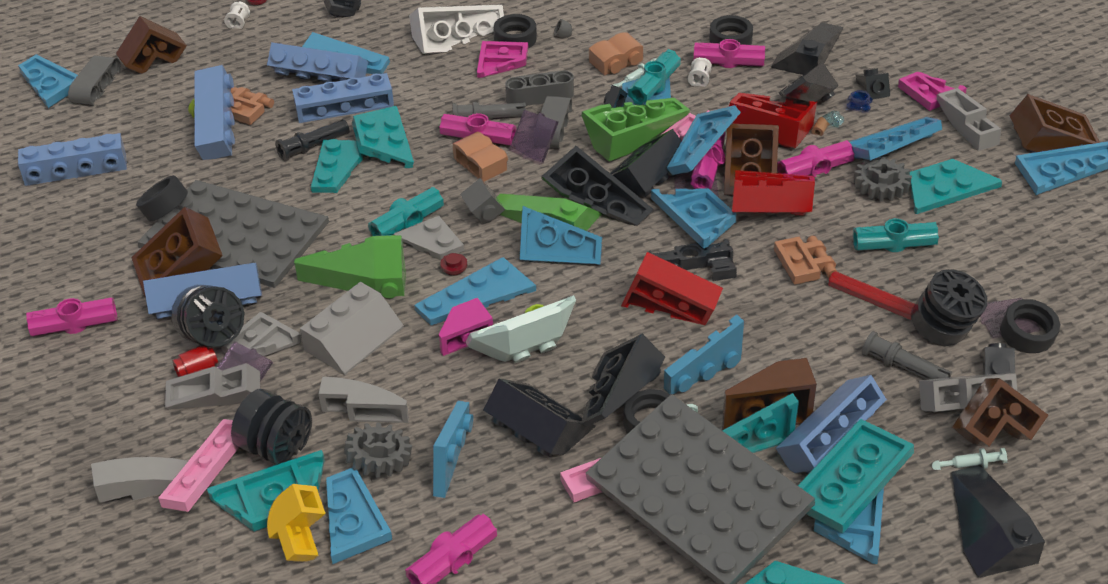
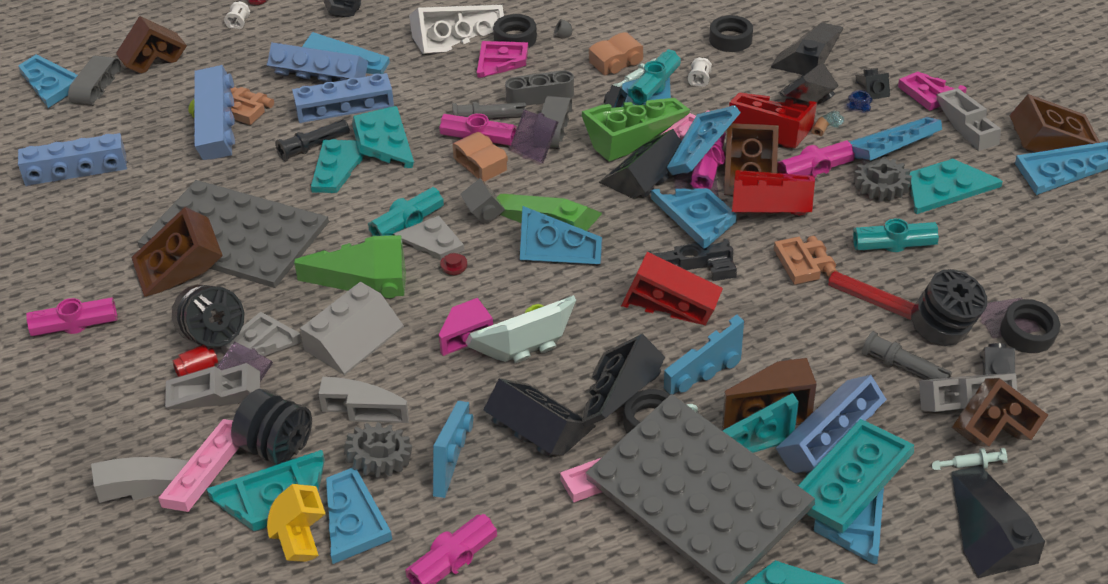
(162, 198): black tyre -> none
(239, 279): medium blue brick -> none
(490, 284): dark azure wing -> none
(590, 184): black wedge -> none
(730, 53): dark pink piece -> none

